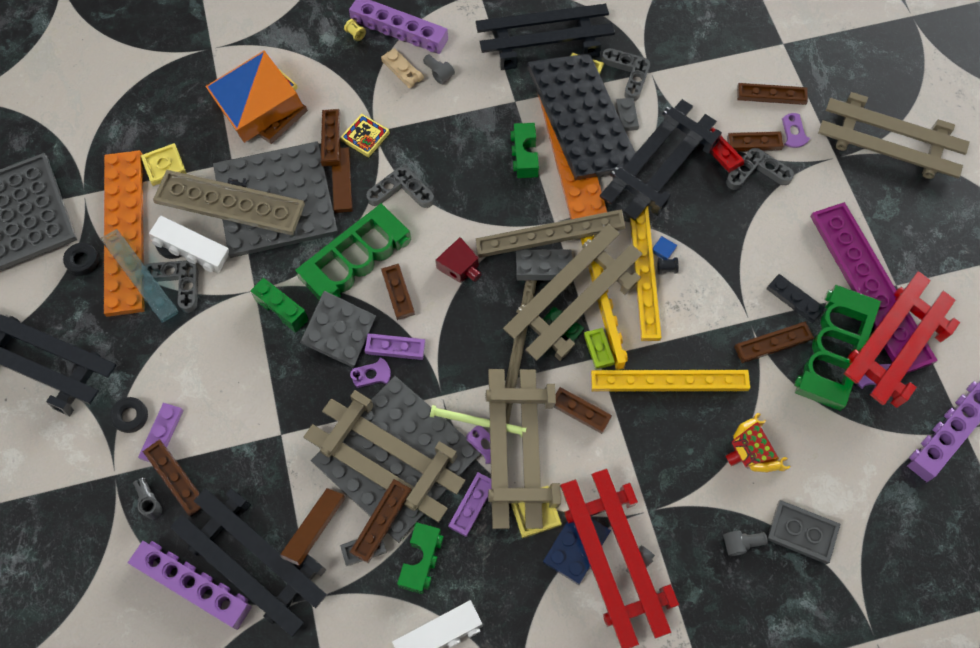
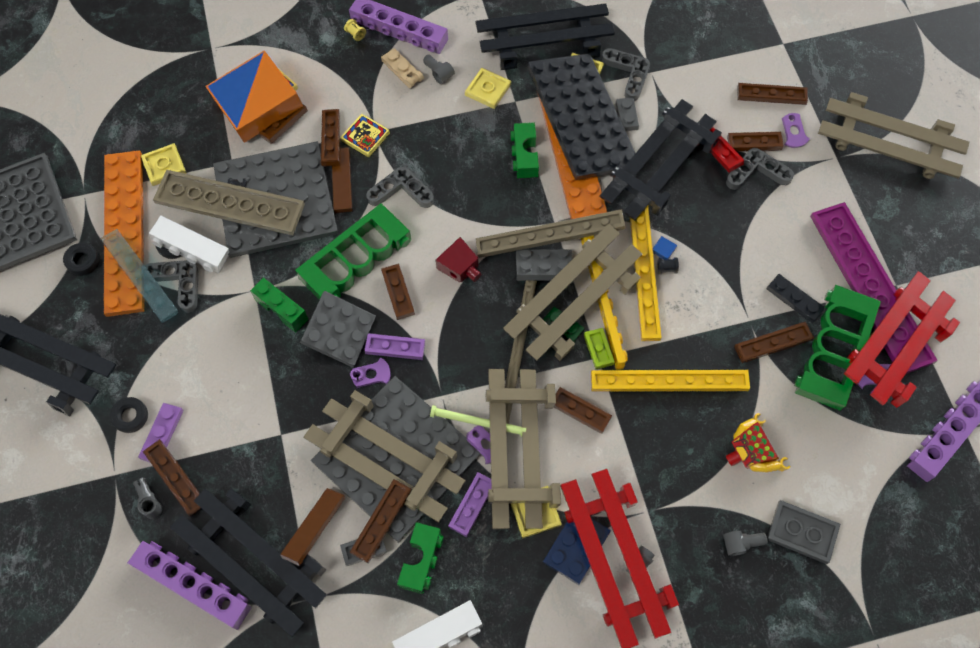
(487, 88): none -> light yellow tile

